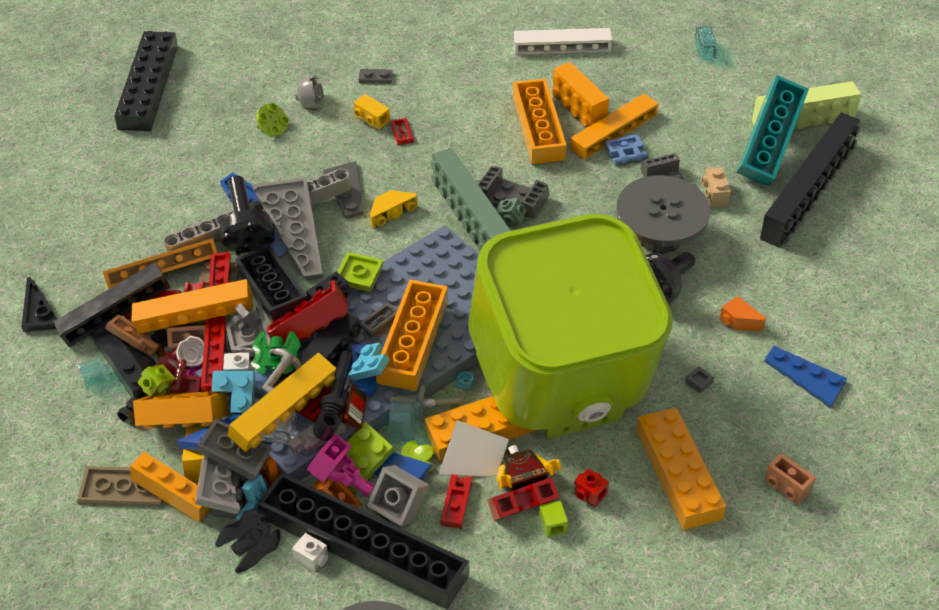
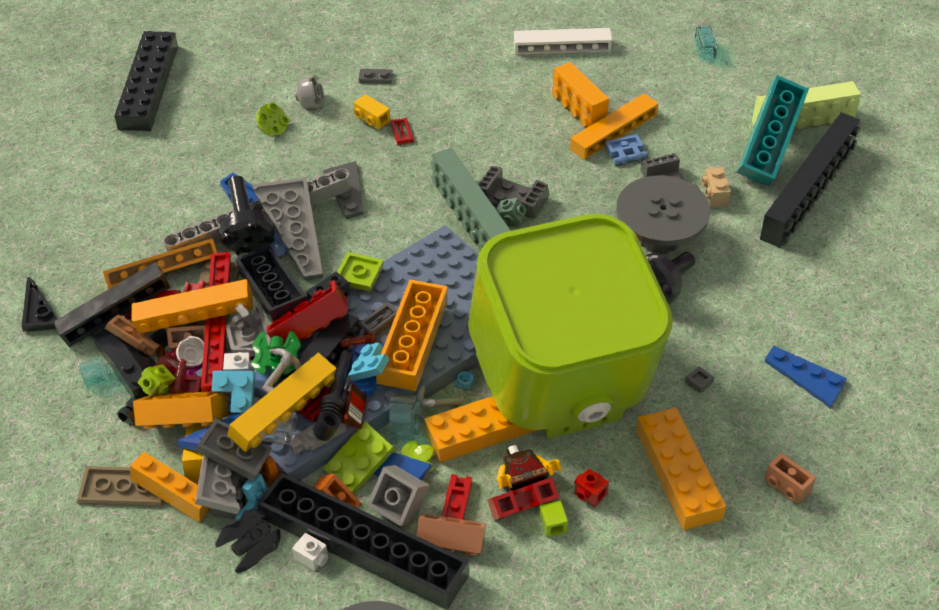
(336, 465): dark pink brick -> none
(367, 338): none -> clear red piece
(389, 206): yellow slope -> none
(452, 533): none -> nougat brick
(473, 452): white sticker -> none
(539, 121): light orange brick -> none
(742, 316): orange slope -> none

